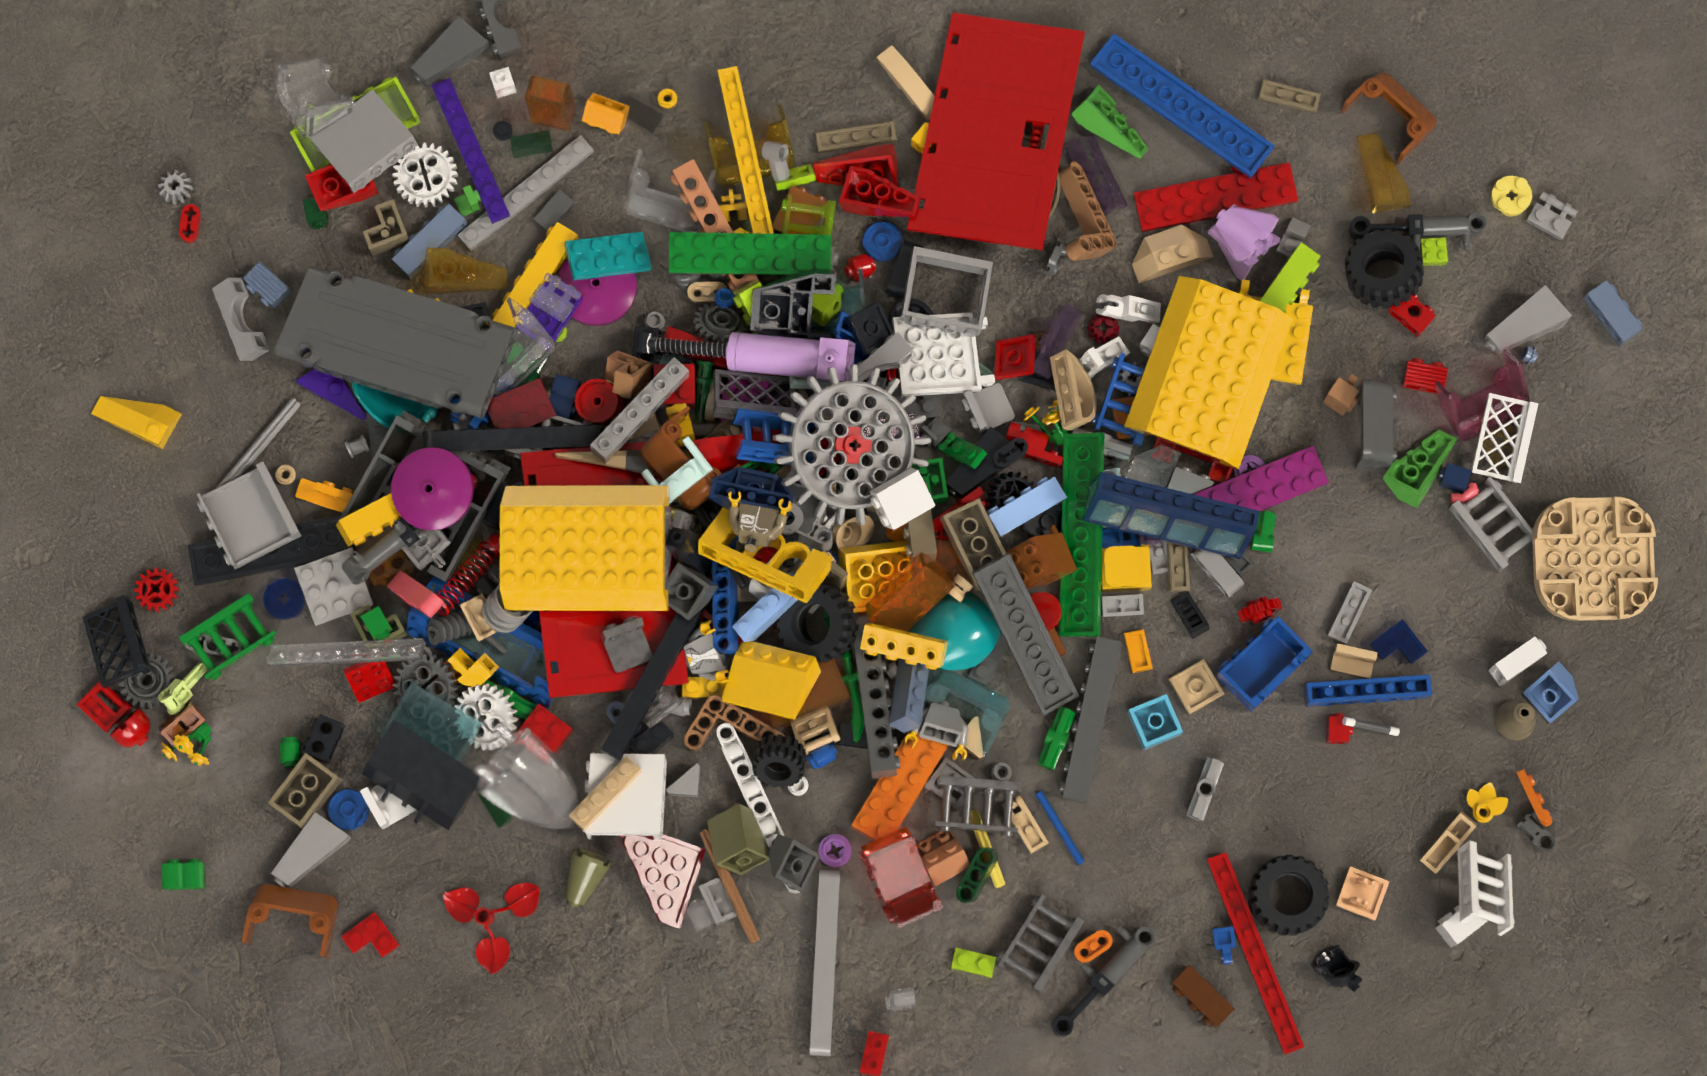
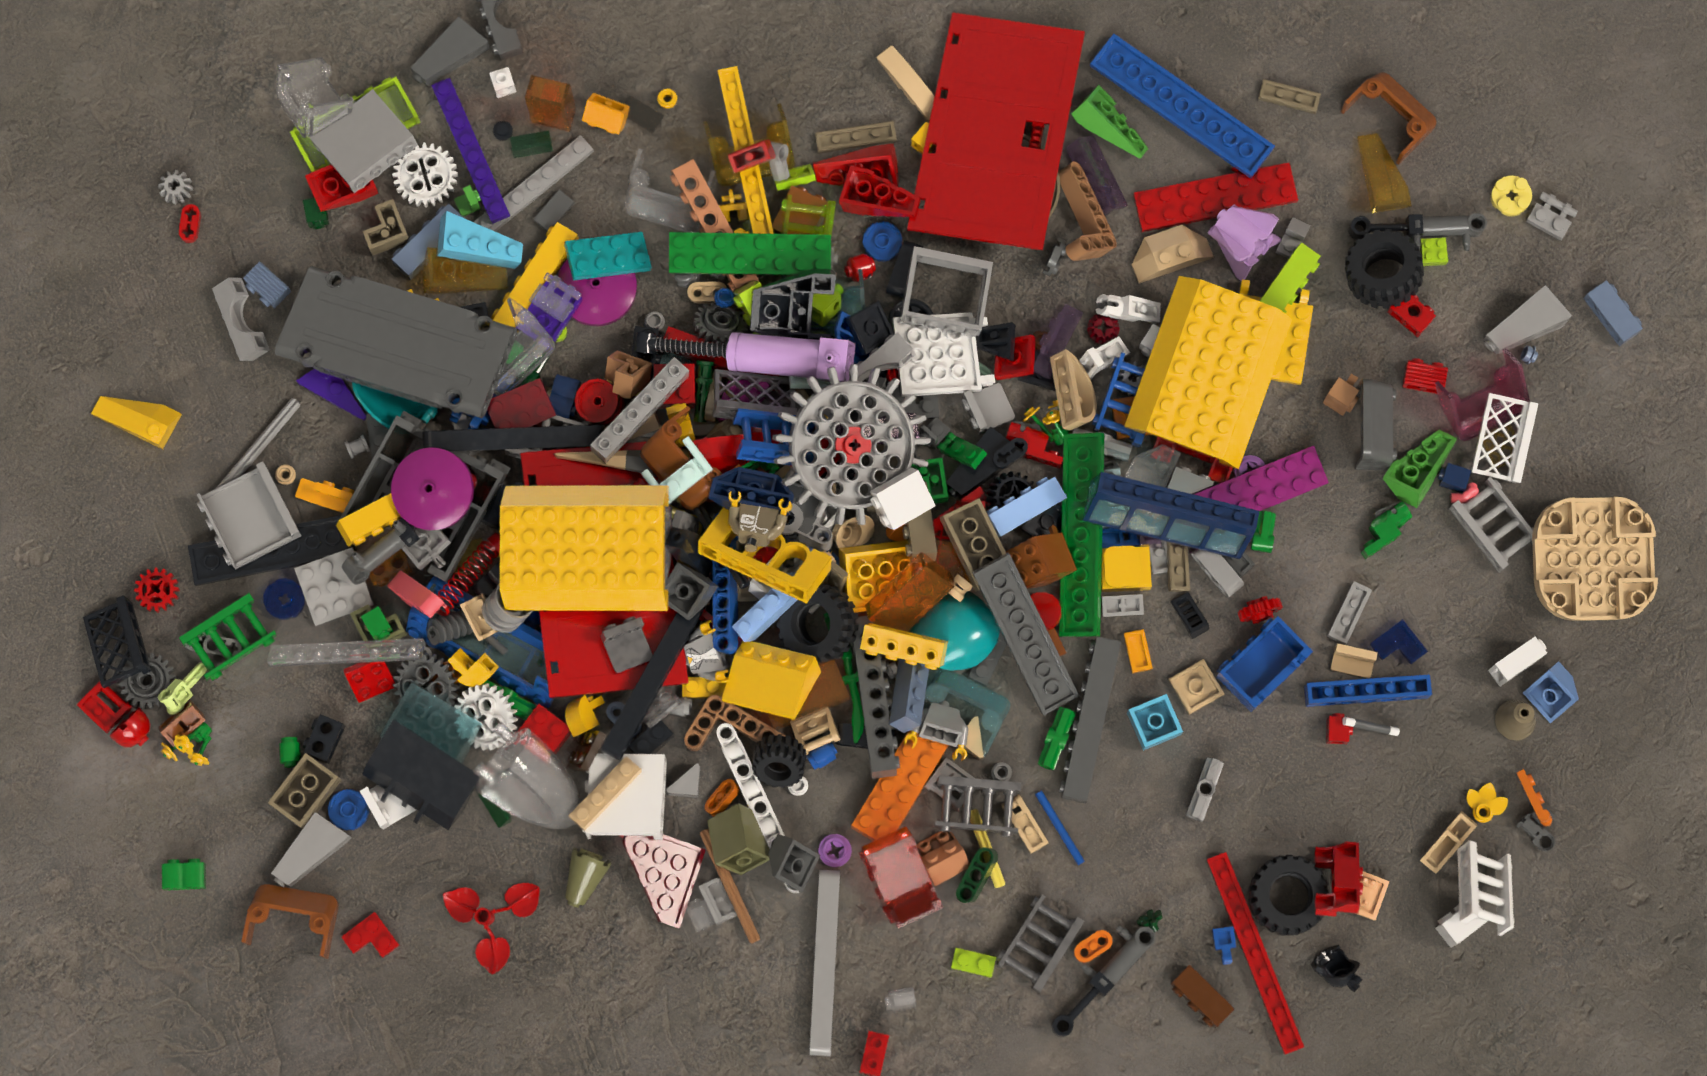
(475, 243): none -> medium azure wedge
(580, 714): none -> yellow brick
(586, 751): none -> dark brown plate
(722, 797): none -> orange plate
(751, 156): none -> red brick
(998, 340): none -> black wing
(1150, 920): none -> dark green plant
(1345, 879): none -> red bracket
(1385, 527): none -> green plate

